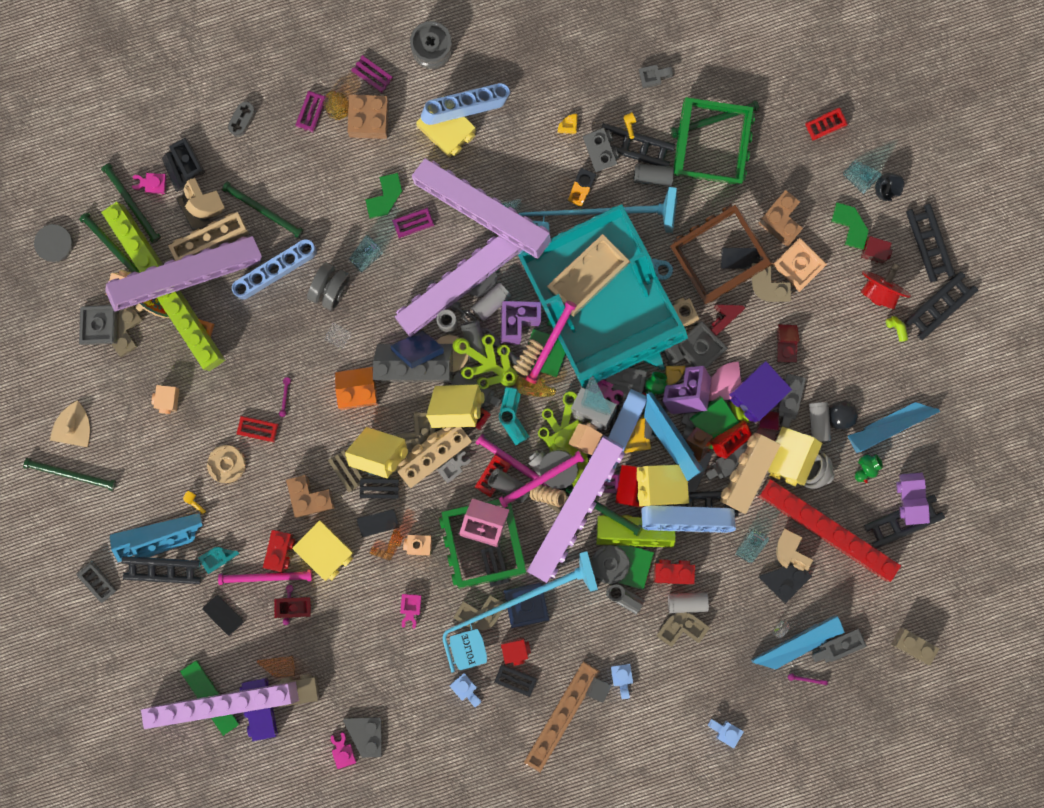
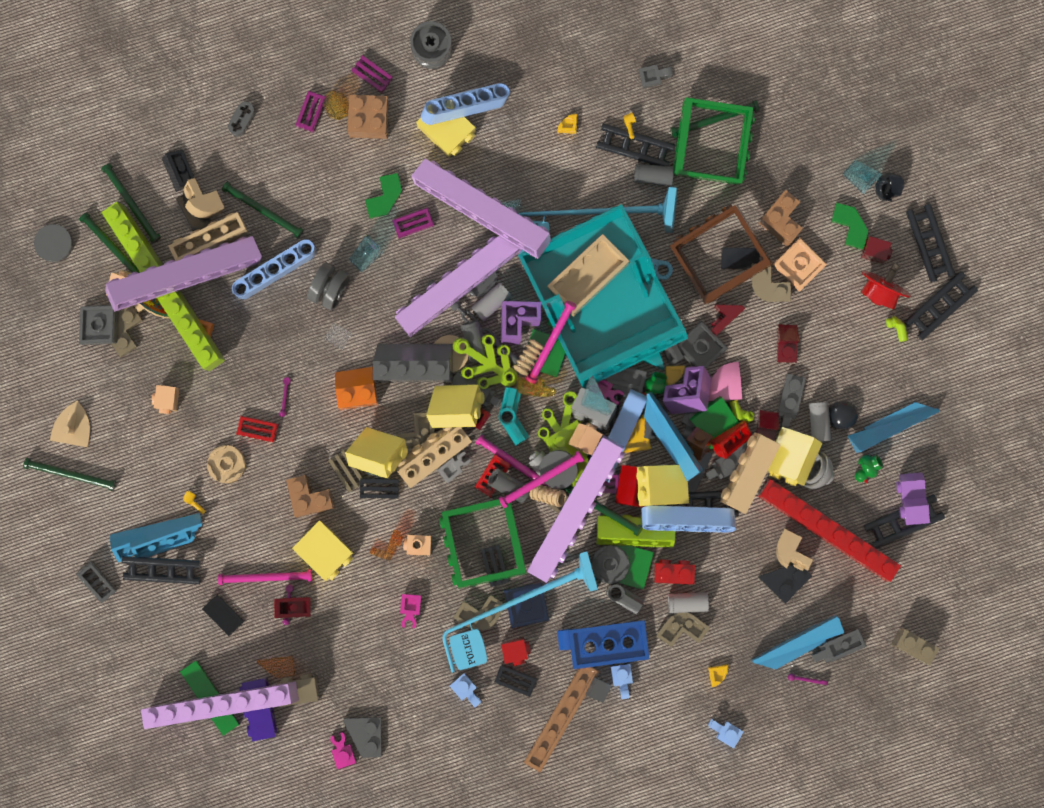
(152, 183): dark pink plate -> none
(187, 159): black slope -> none
(216, 558): teal slope -> none
(278, 551): red brick -> none
(378, 523): black slope -> none
(417, 349): dark blue tile -> none
(444, 314): light grey pin -> none
(484, 522): bright pink slope -> none
(576, 638): none -> blue hinge
(581, 187): leg -> none
(600, 149): dark grey brick -> none
(692, 317): tan brick -> none
(717, 674): none -> yellow tile
(751, 545): clear light blue slope -> none
(759, 392): dark purple brick -> none
(781, 629): clear tile -> none
(838, 112): red slope -> none

